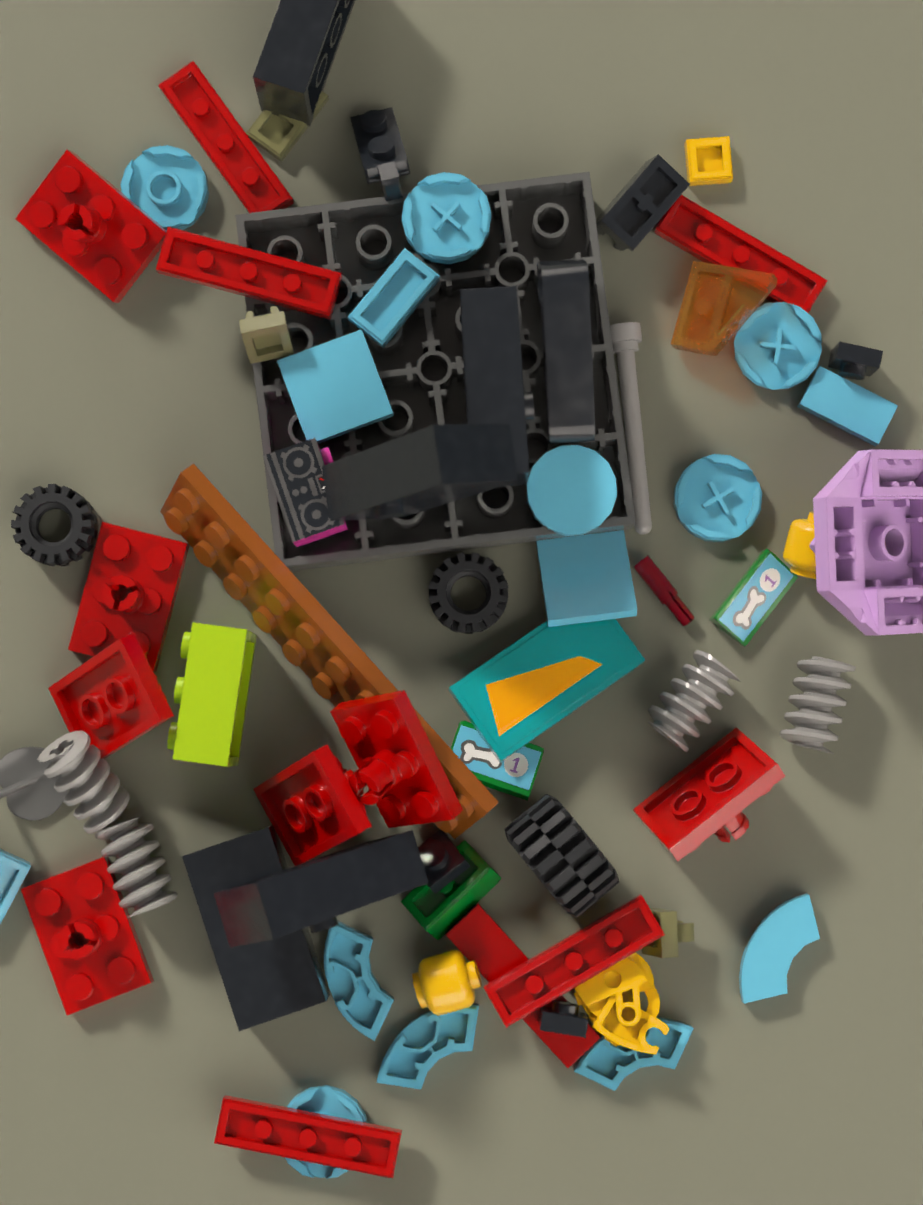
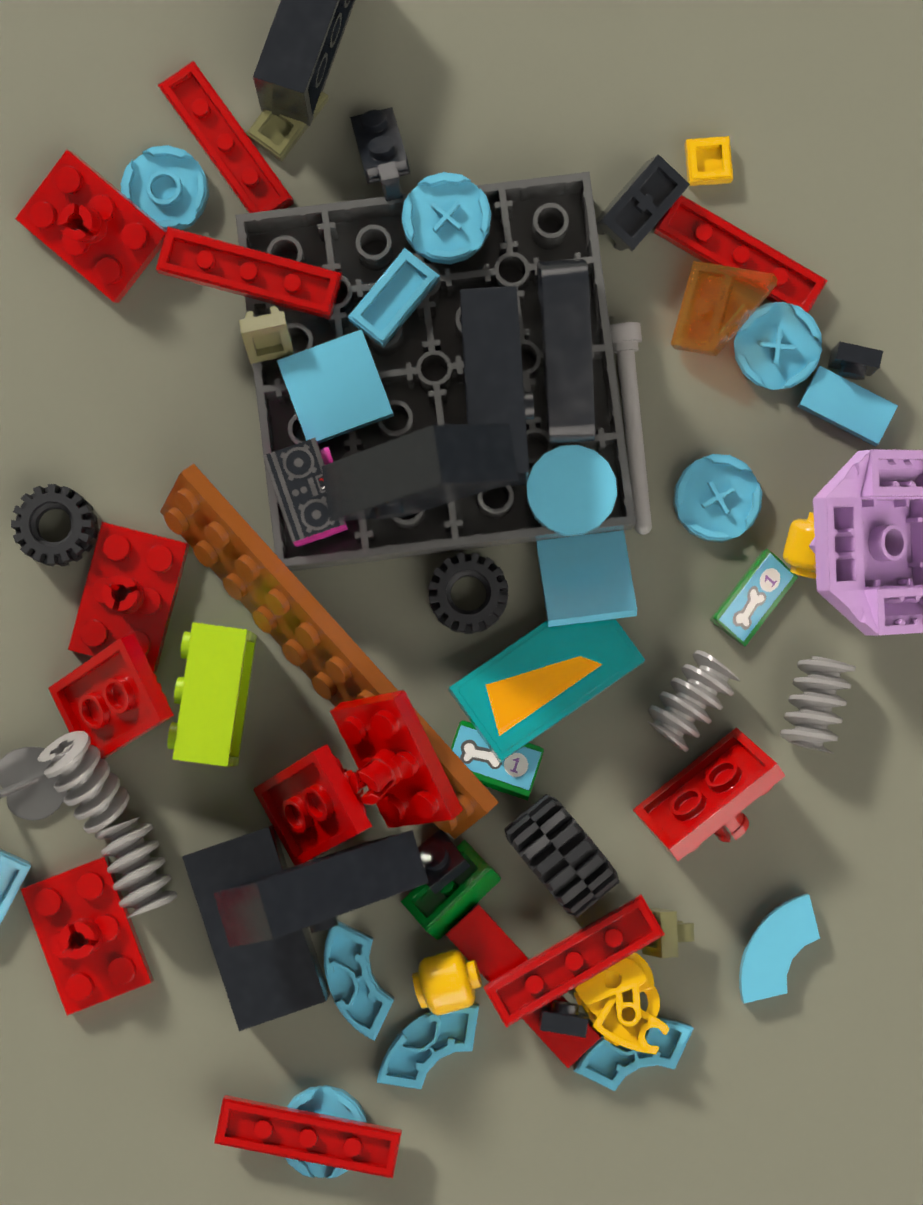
(663, 590): dark red piece -> none

